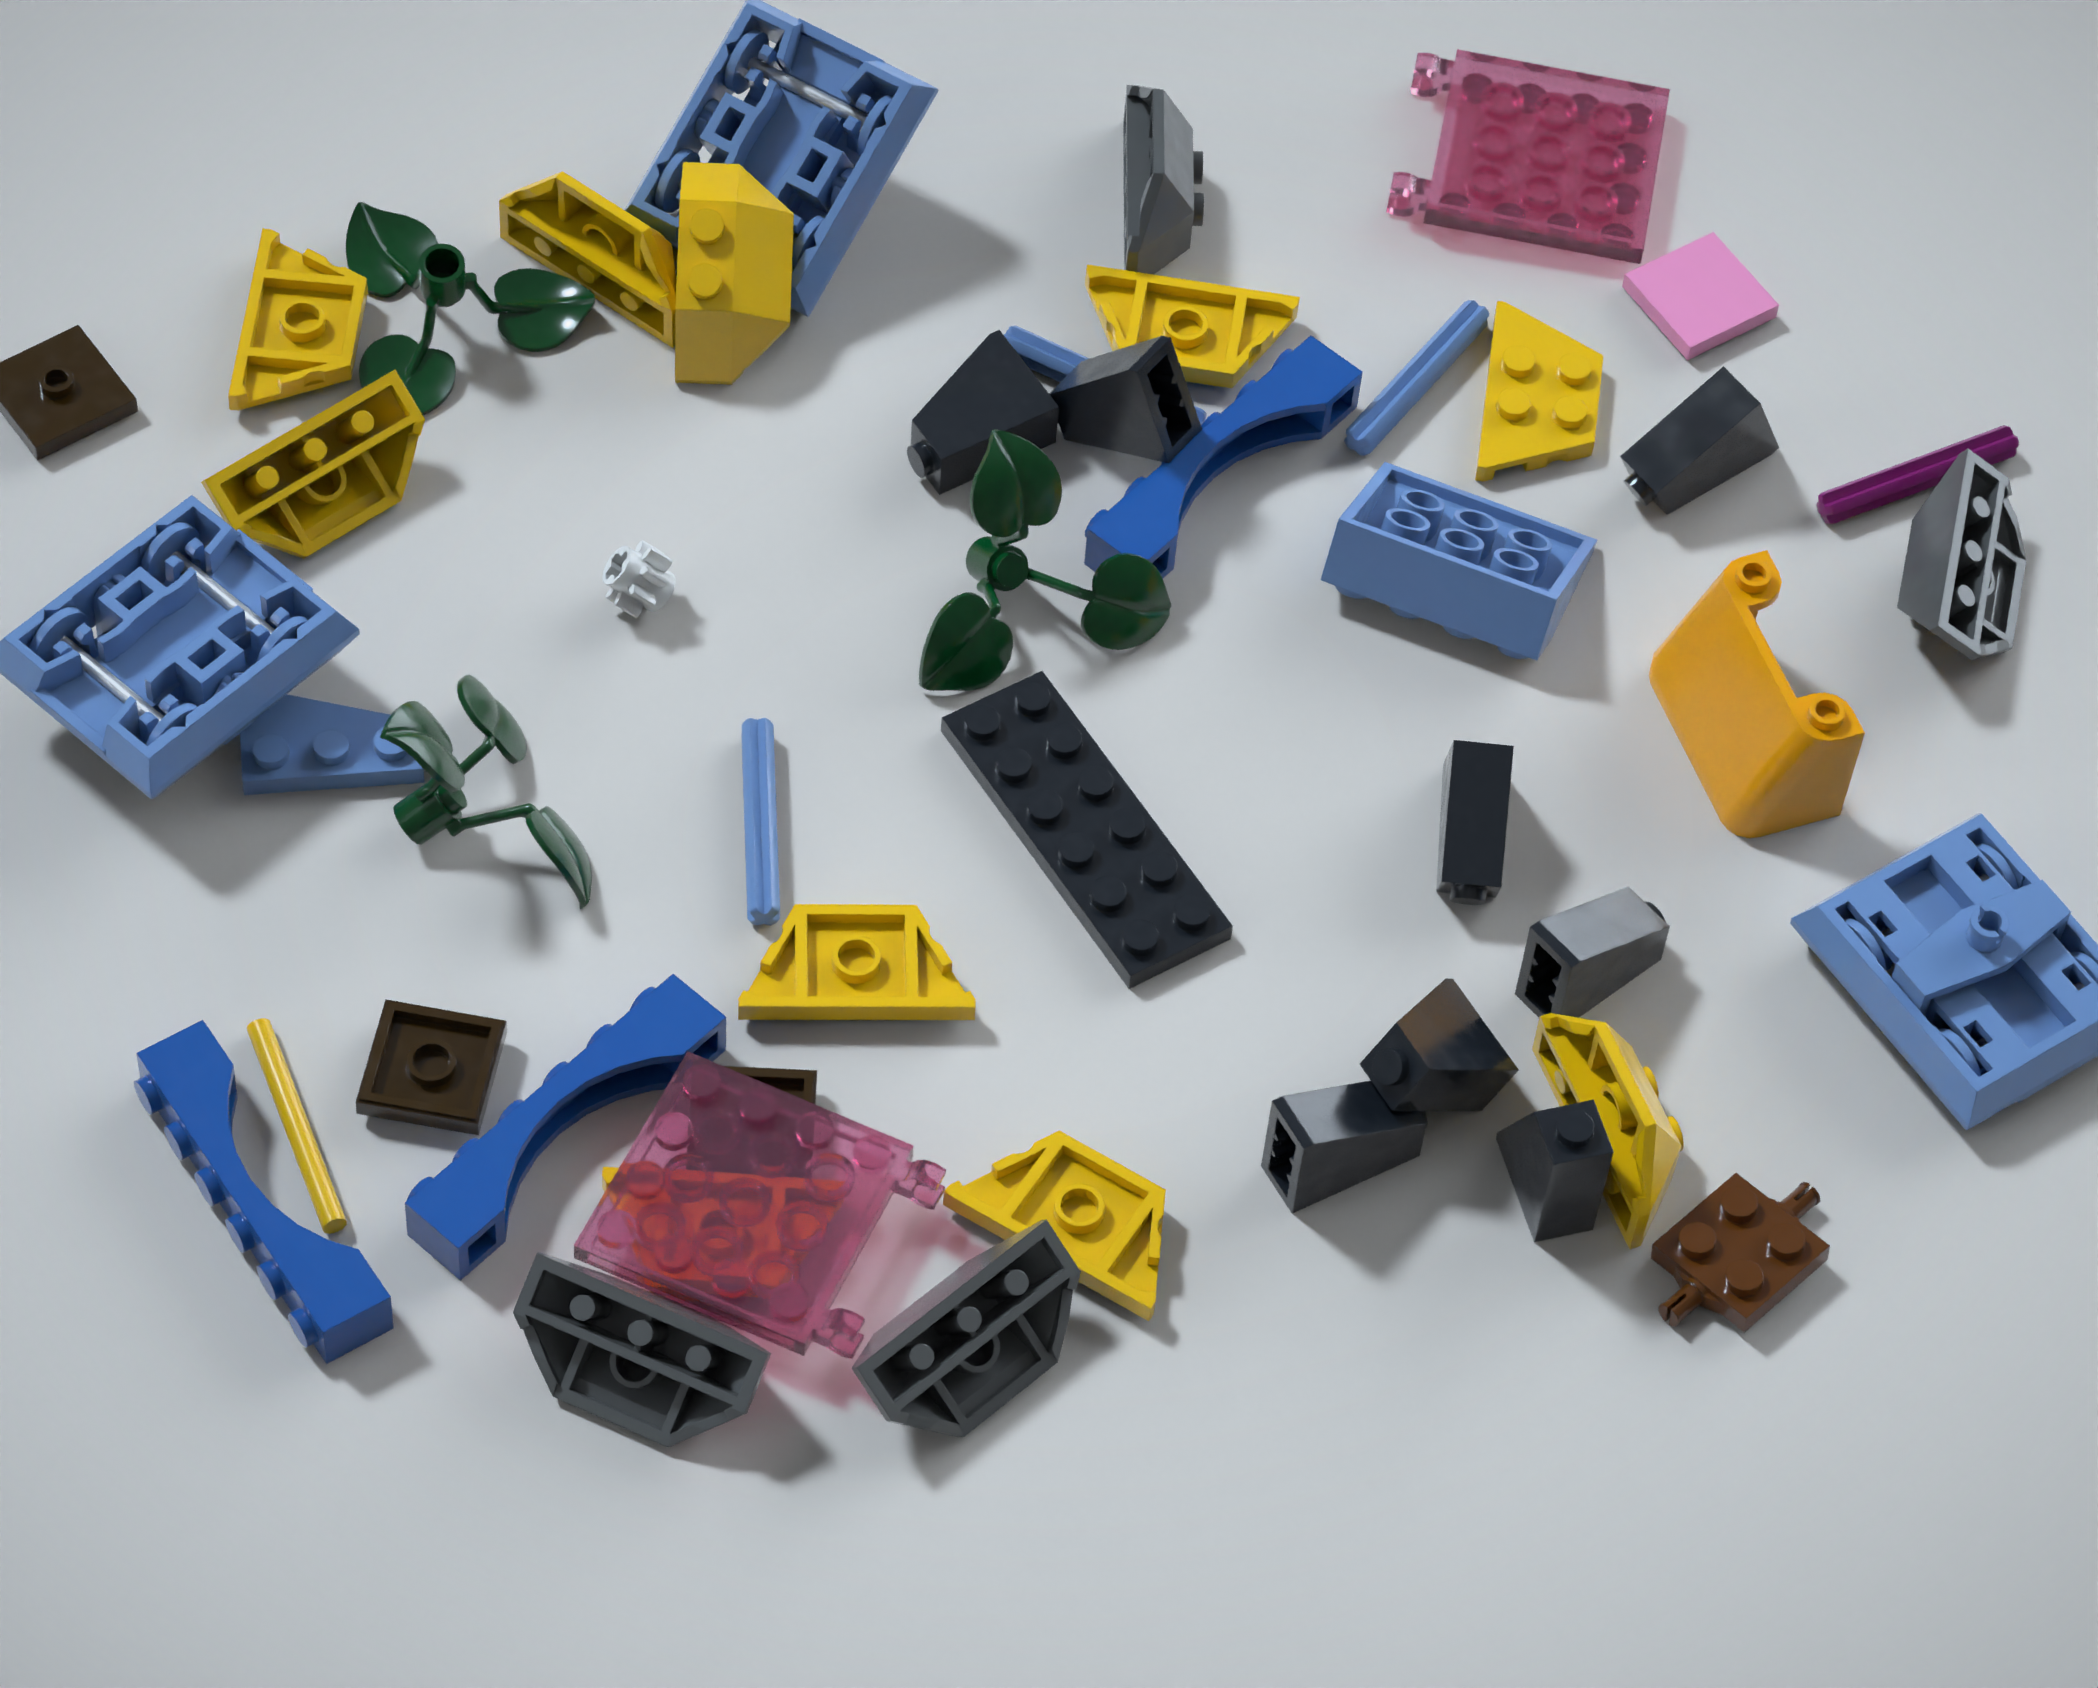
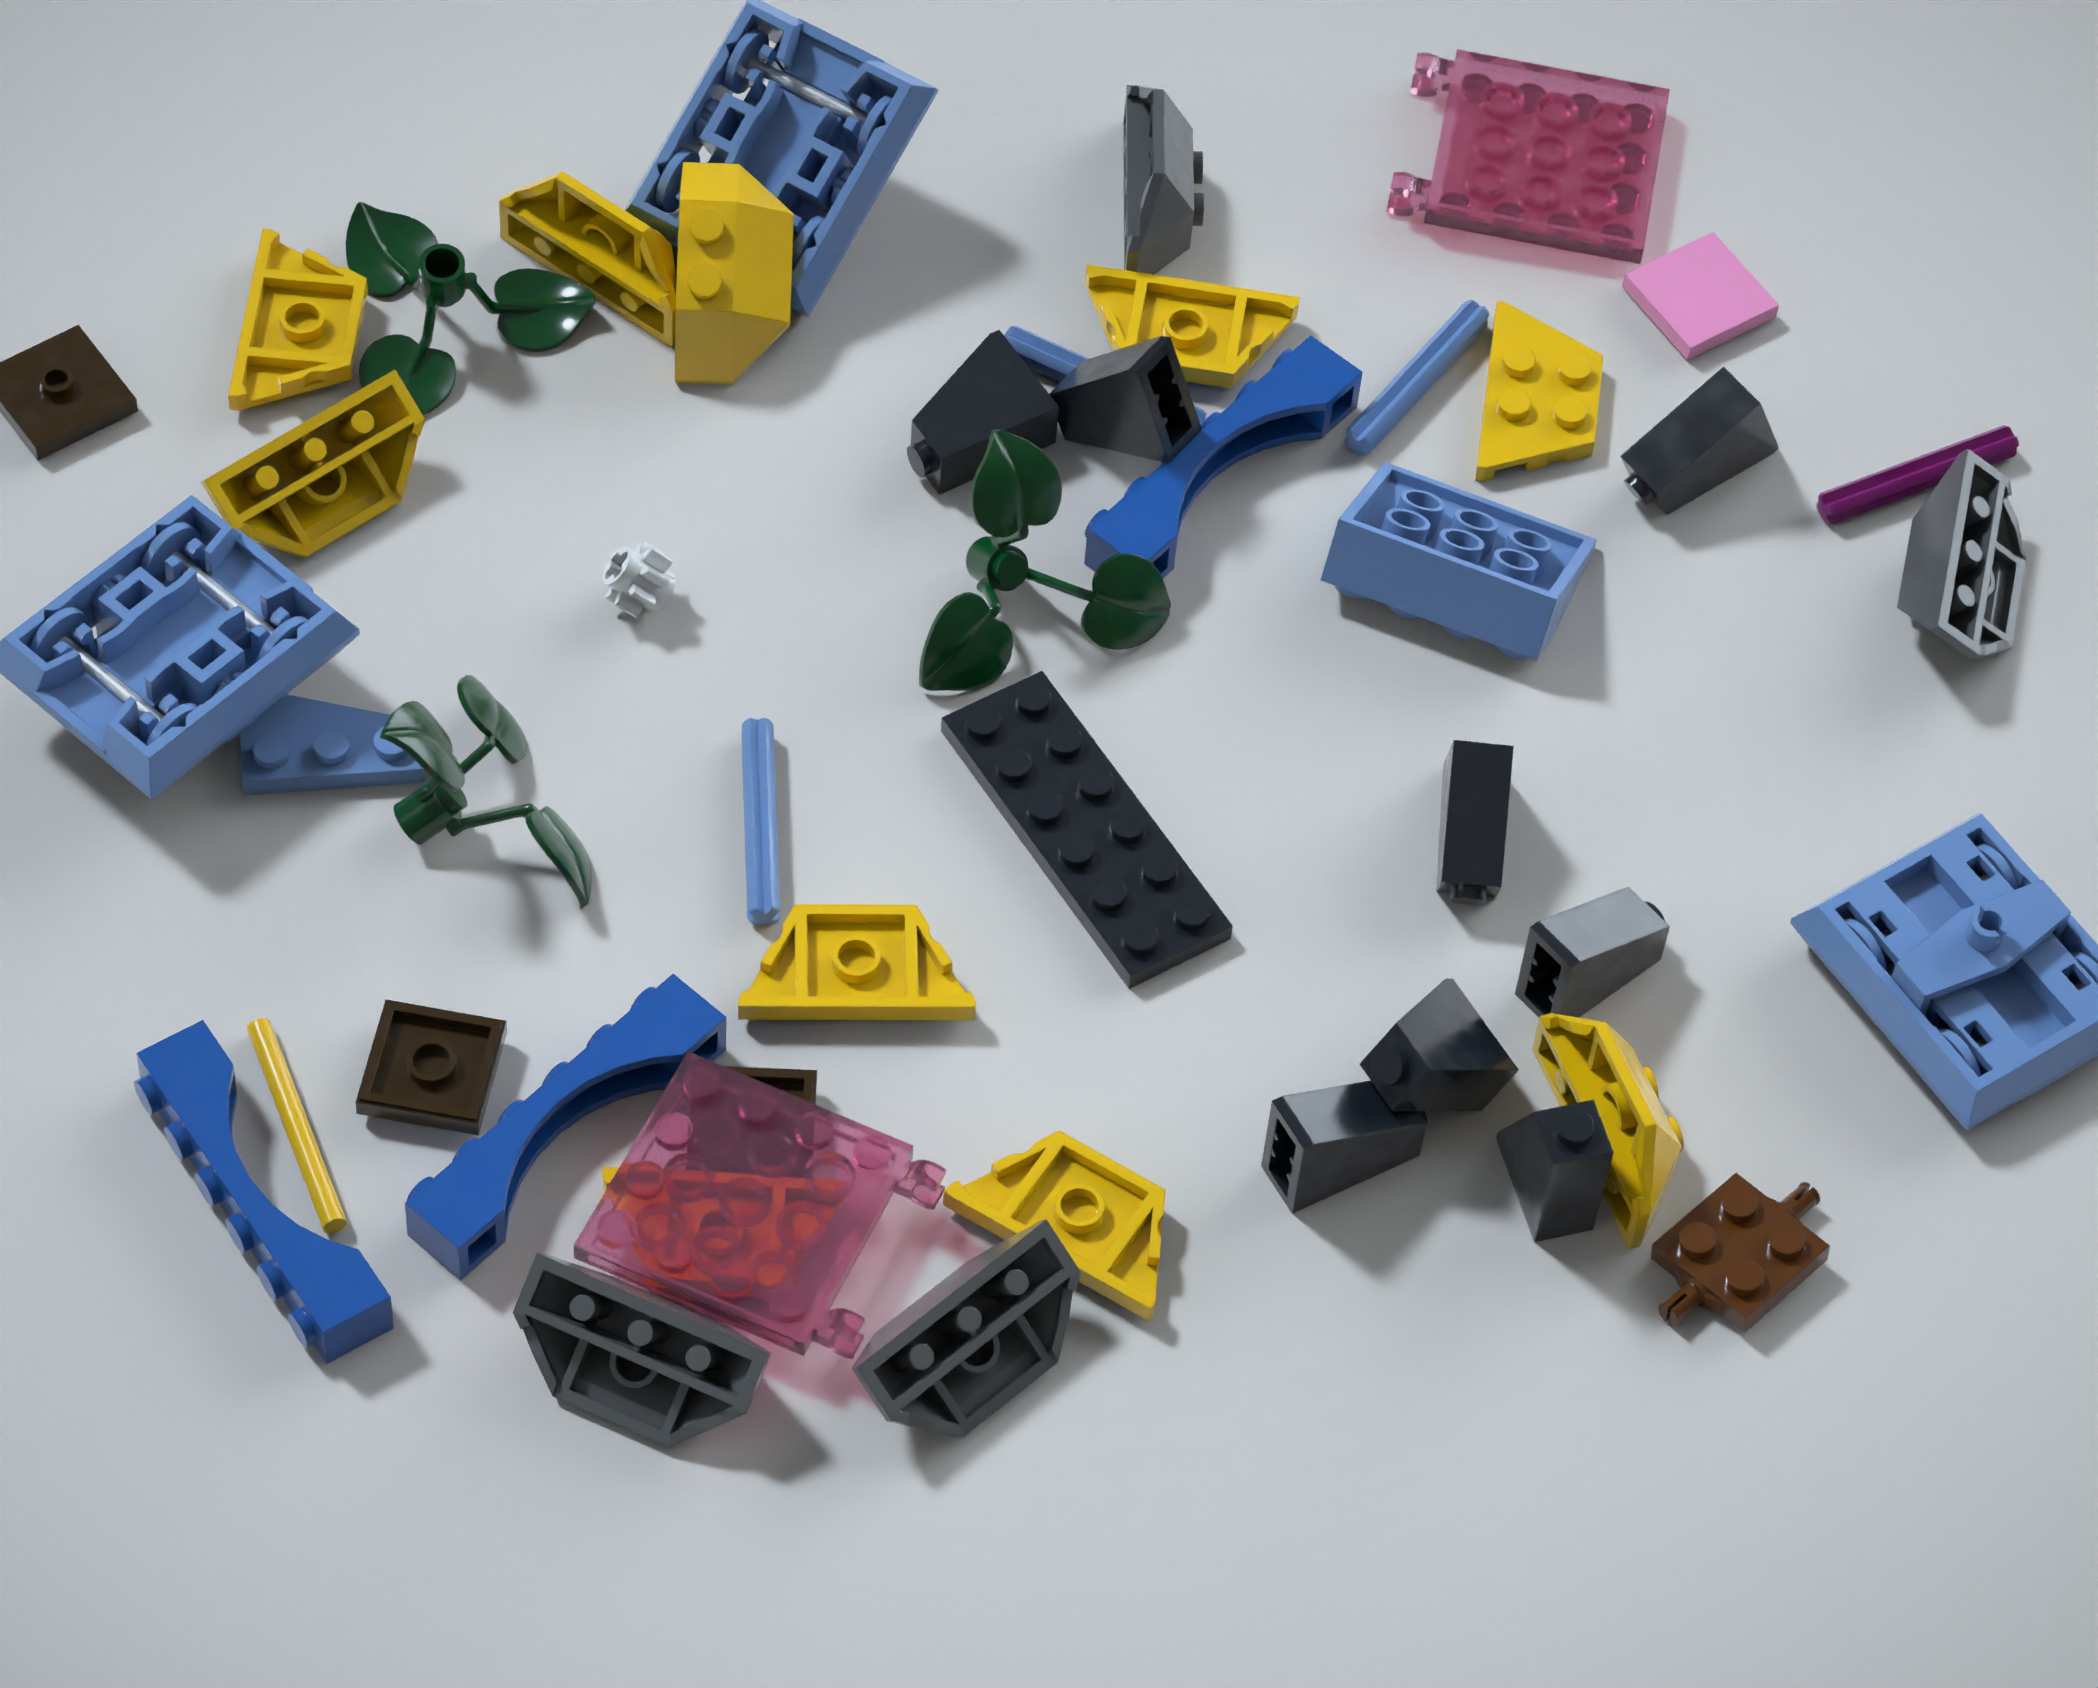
(1751, 741): light orange windscreen -> none

